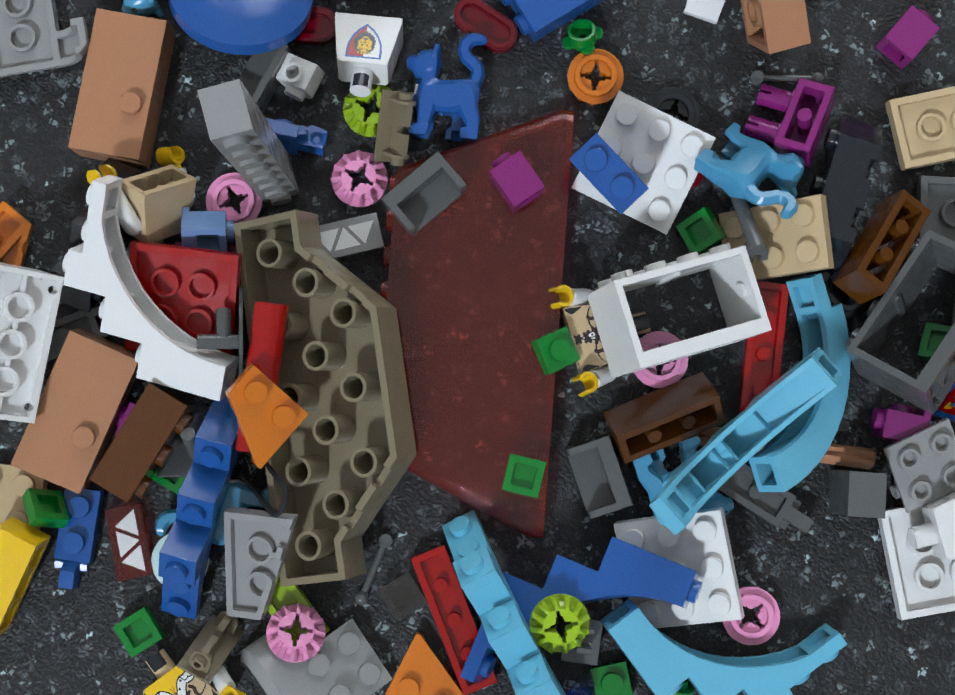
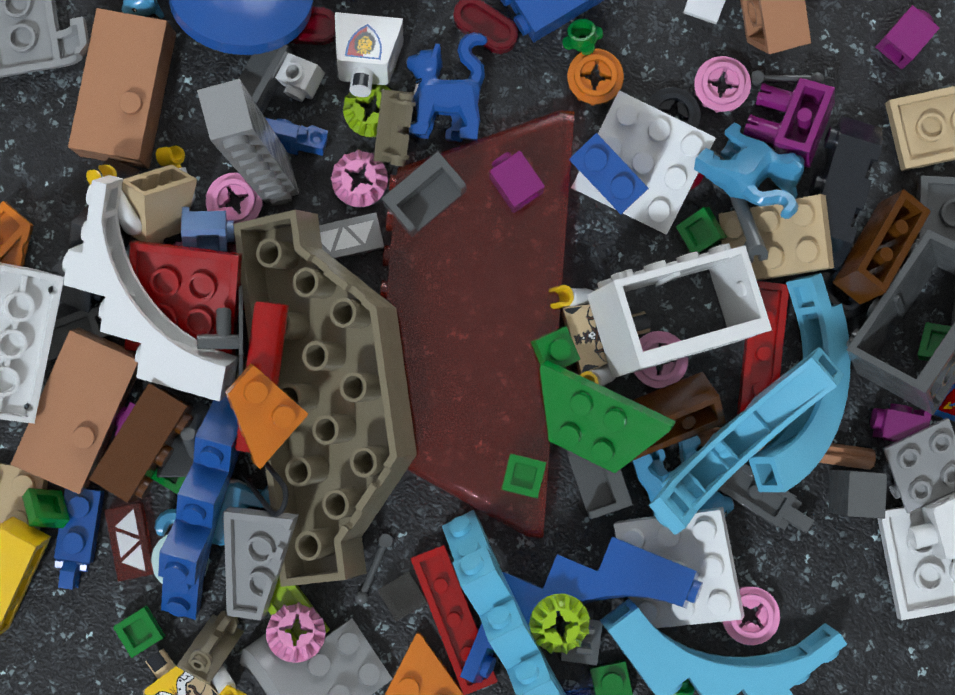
(597, 420): none -> green wing
(735, 75): none -> bright pink gear

